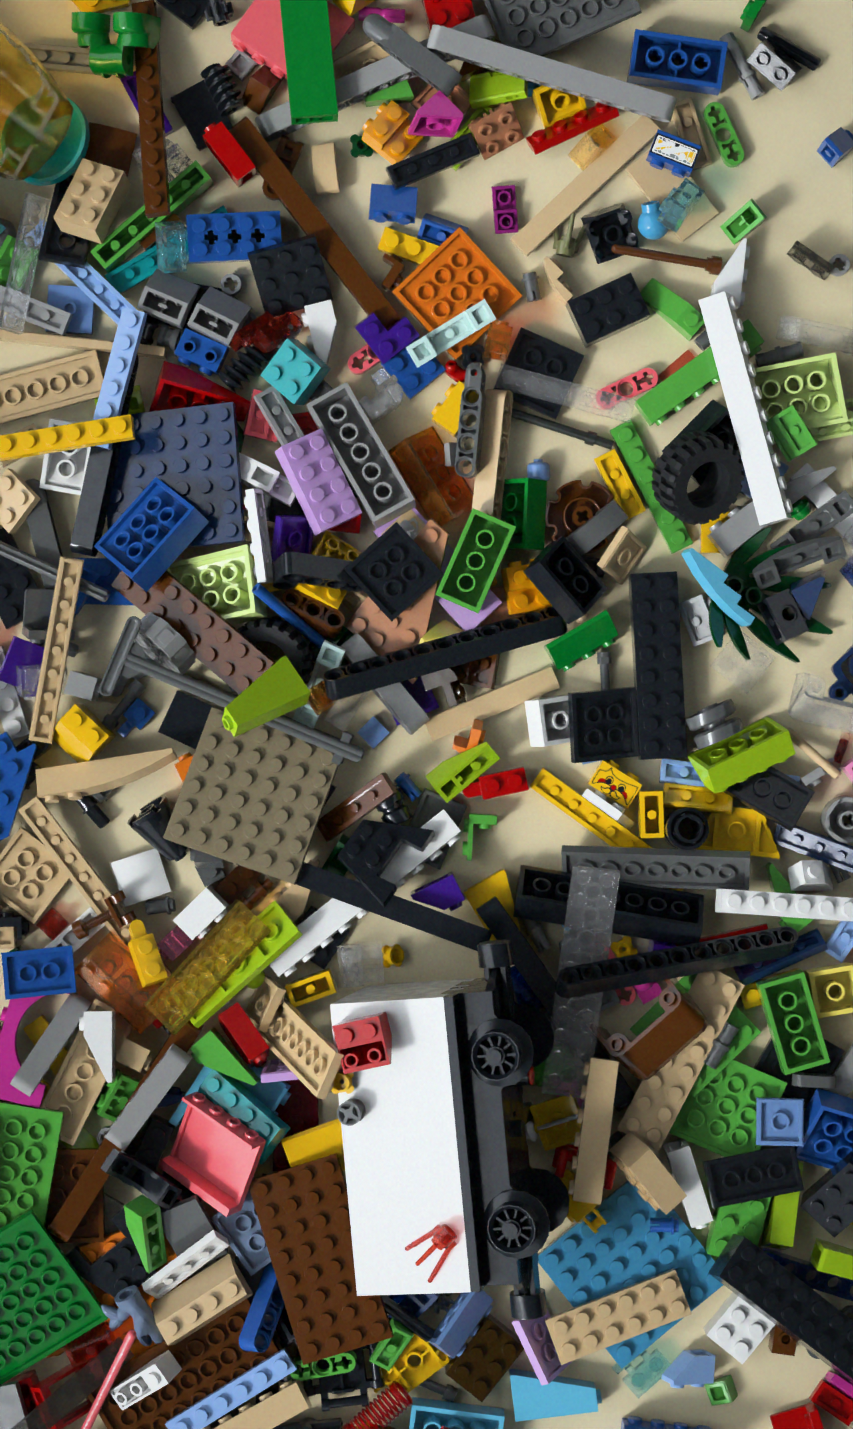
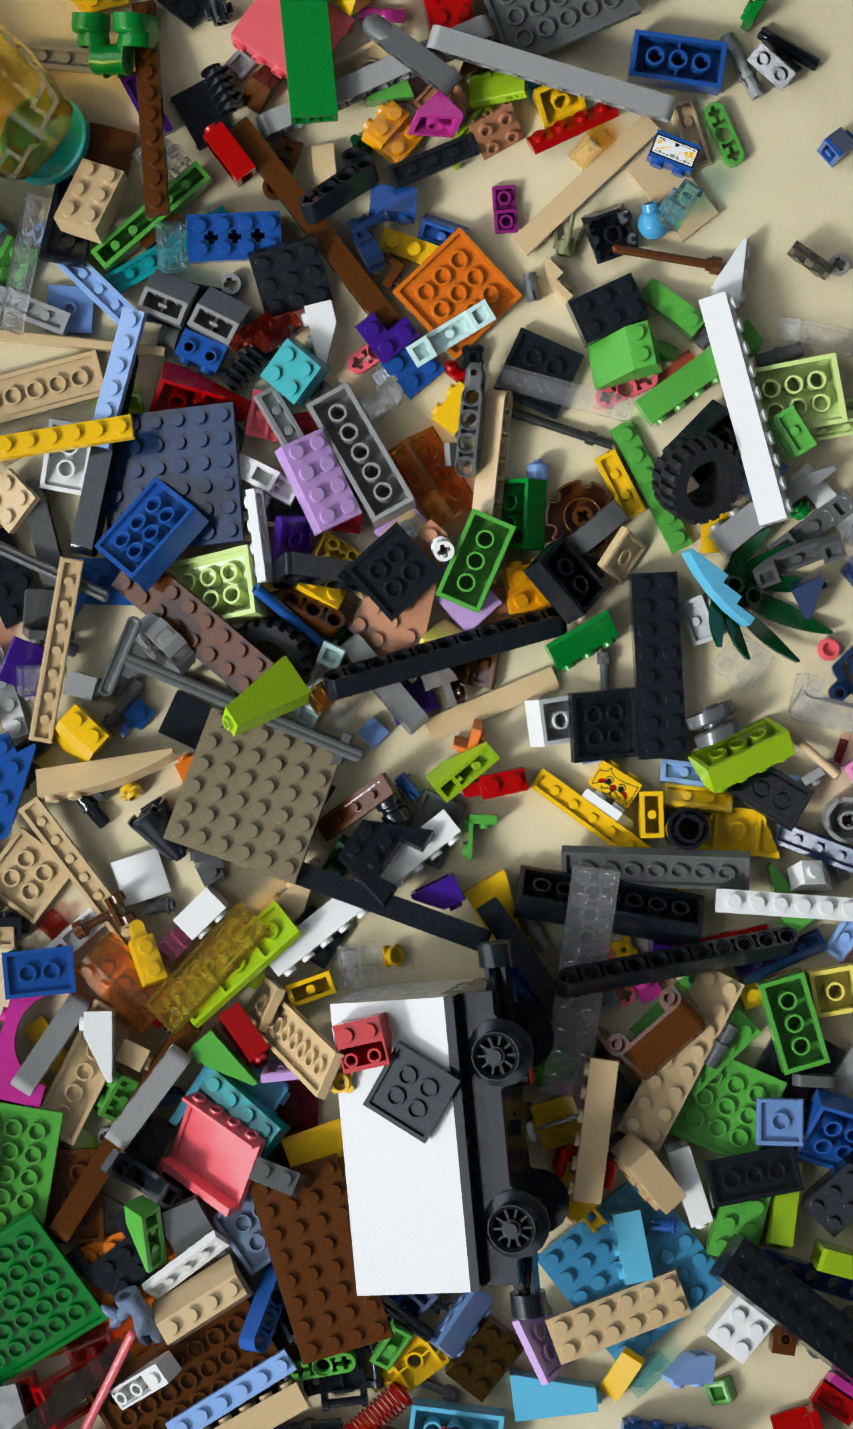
(131, 791): none -> yellow plate
(148, 331): black bush -> none
(238, 881): reddish brown plate -> none
(277, 1177): none -> dark grey brick
(341, 188): none -> black beam
(346, 1114): dark grey wheel -> none
(365, 241): none -> dark blue piece
(412, 1092): none -> black plate
(442, 1238): clear red plant -> none
(449, 548): none -> white bush
(498, 340): clear orange brick -> none
(621, 1374): none -> yellow tile
(625, 356): none -> bright green slope
(630, 1246): none -> medium azure brick
(666, 351): none -> bright green slope
(743, 221): bright green slope -> none
(772, 610): black brick -> none
(828, 649): none -> coral plate

